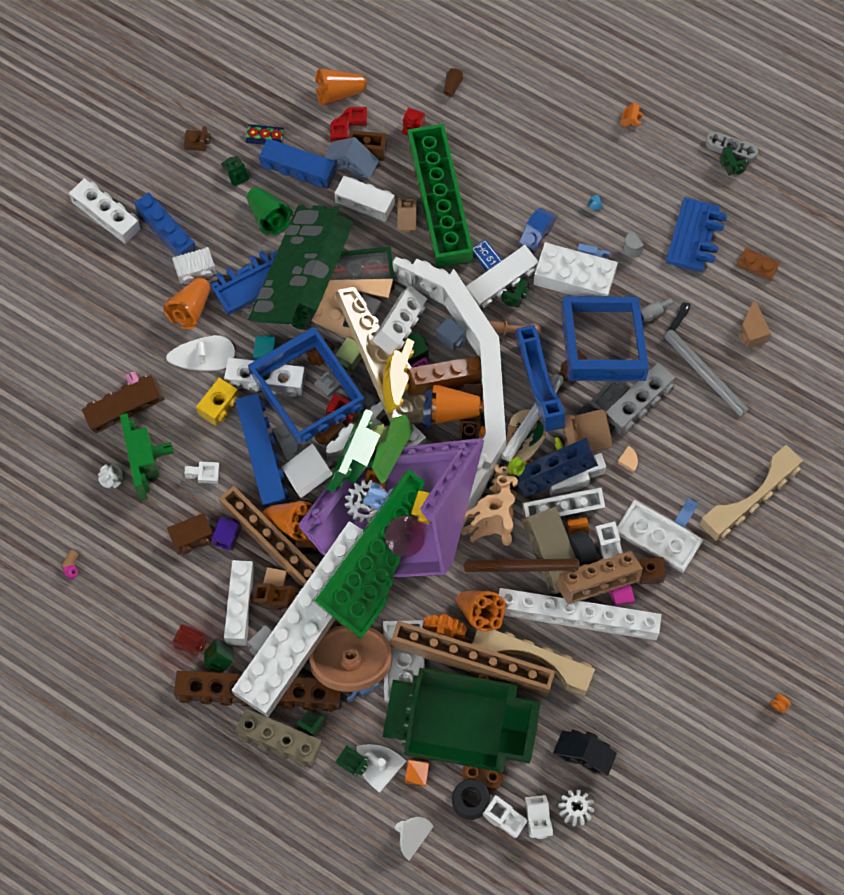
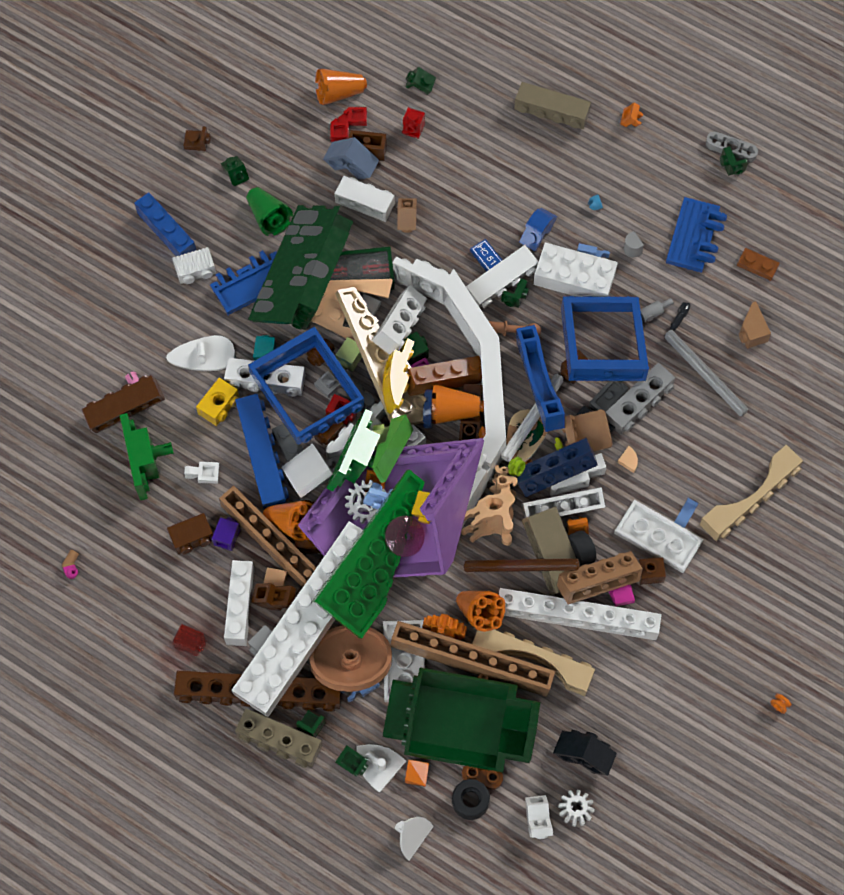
(110, 476): white gear -> none
(122, 230): white brick -> none
(188, 303): orange cone -> none
(218, 656): dark green panel -> none
(259, 134): tile -> none
(297, 163): blue brick -> none
(421, 80): none -> dark green bracket
(440, 196): green brick -> none
(451, 334): sand blue brick -> none
(453, 80): reddish brown cone -> none
(502, 815): white brick -> none
(552, 105): none -> dark tan brick
(608, 540): white brick -> none

